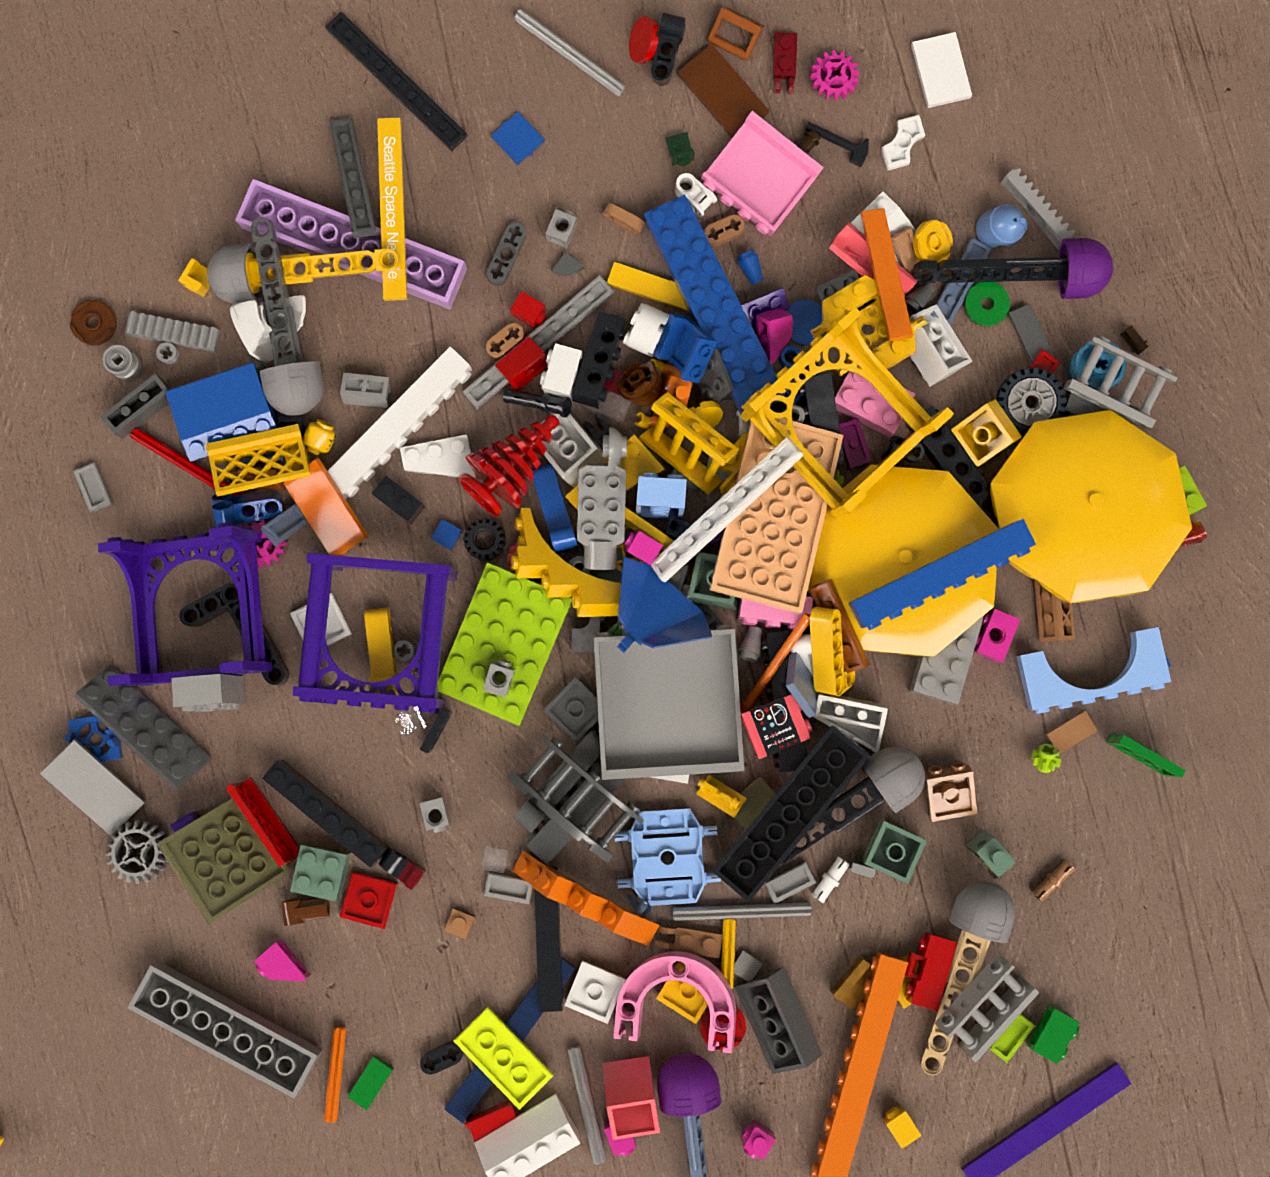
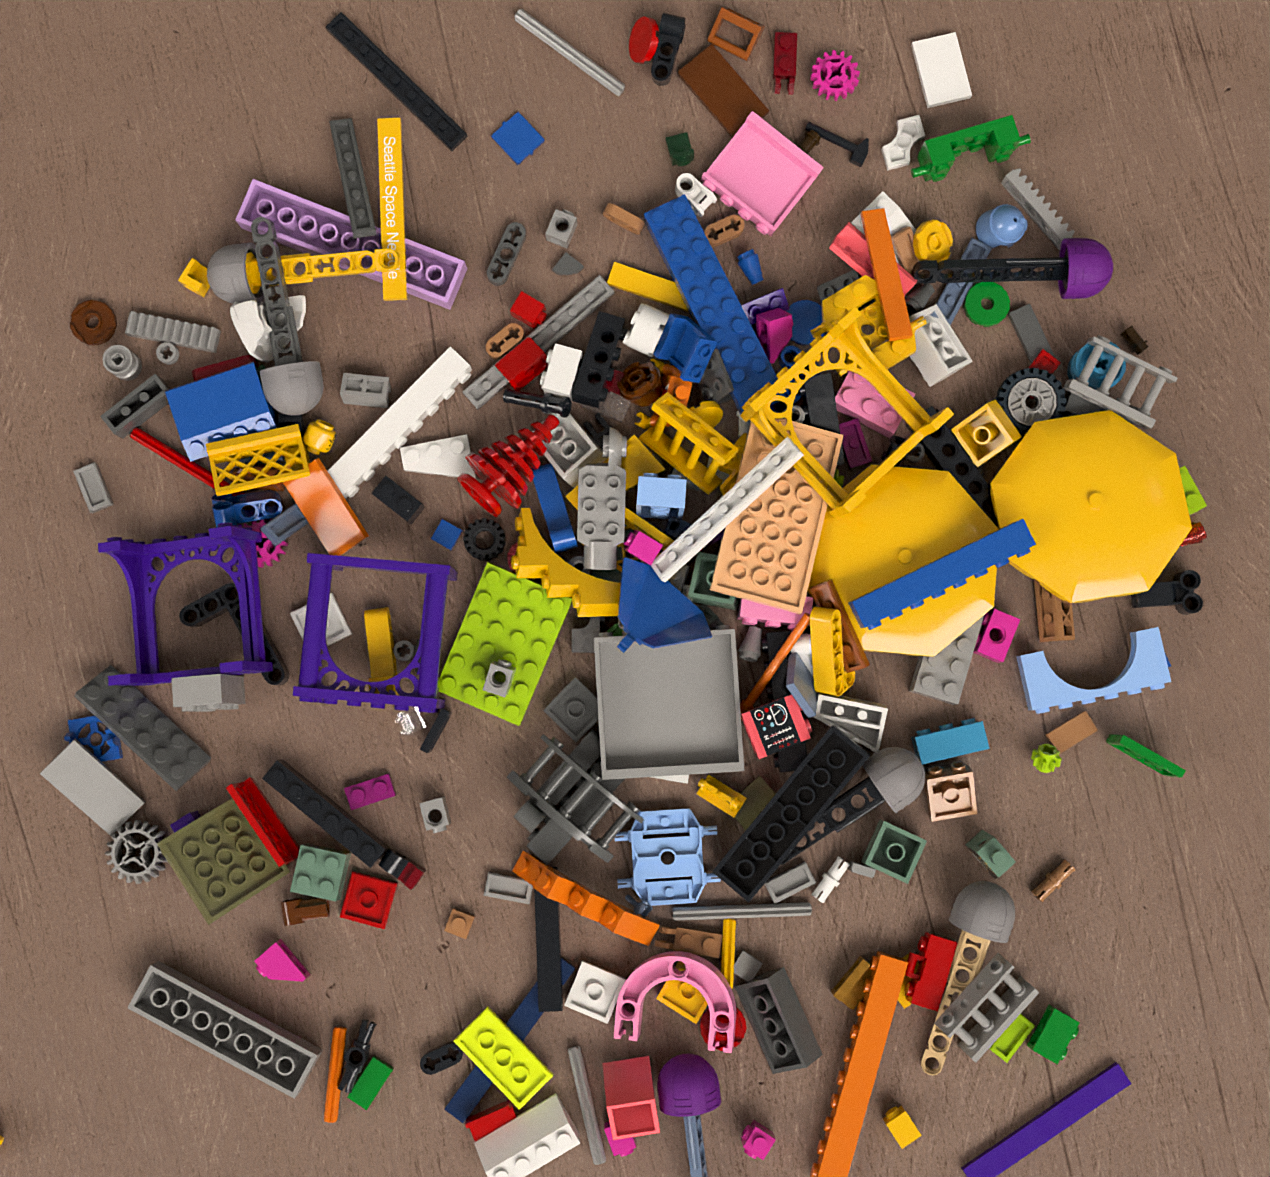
(212, 369): none -> dark red beam
(354, 1067): none -> black pin
(370, 791): none -> magenta plate
(495, 859): clear tile -> none
(950, 741): none -> dark azure brick
(996, 136): none -> green brick
(1171, 594): none -> black piece

